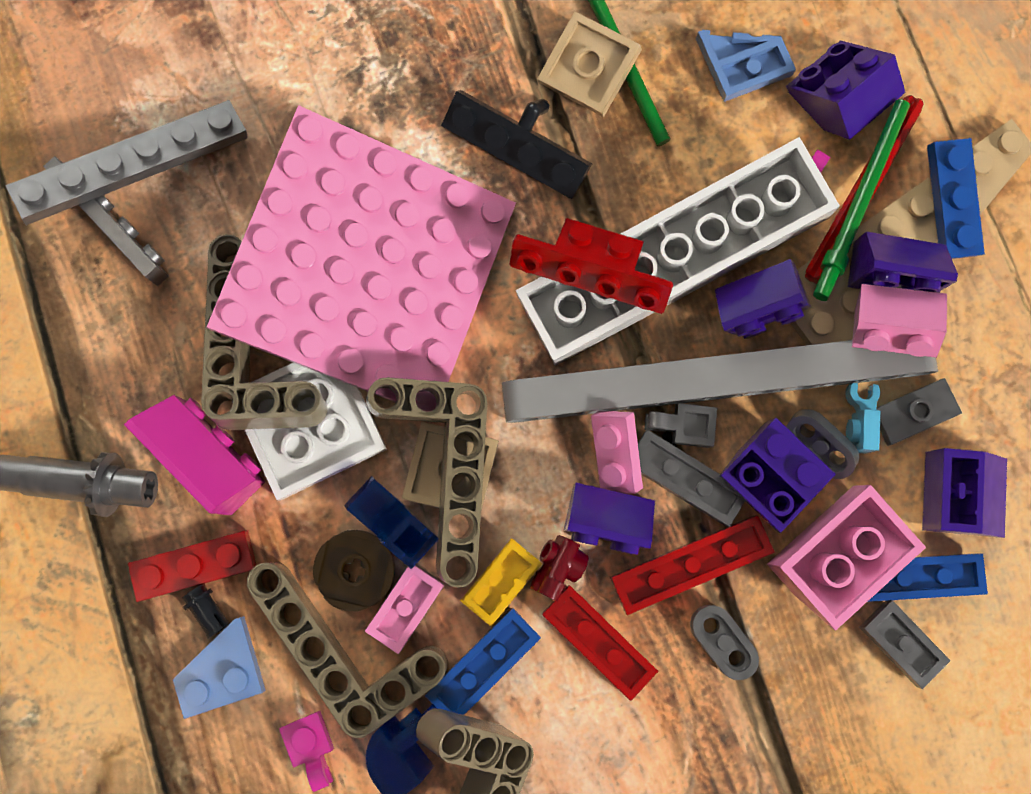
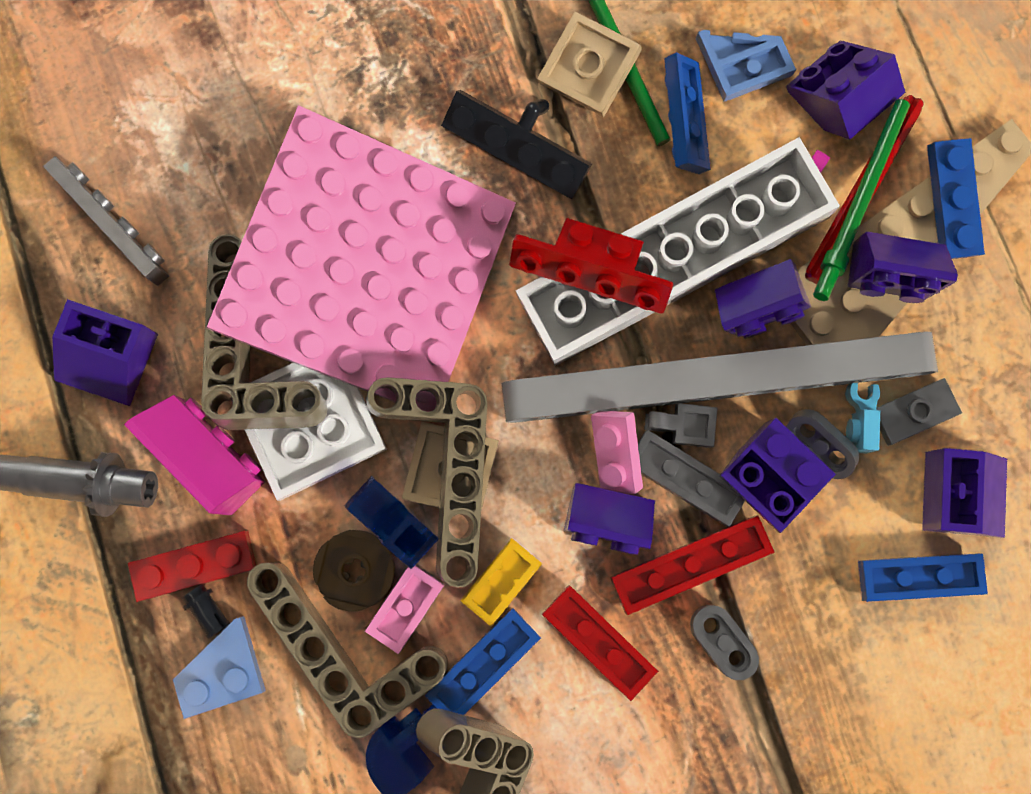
(100, 352): none -> dark purple slope
(126, 162): flat silver plate -> none
(307, 743): dark pink plate -> none
(560, 561): dark red plate -> none
(687, 114): none -> blue plate
(846, 555): bright pink slope -> none
(900, 320): bright pink brick -> none
(905, 644): flat silver plate -> none

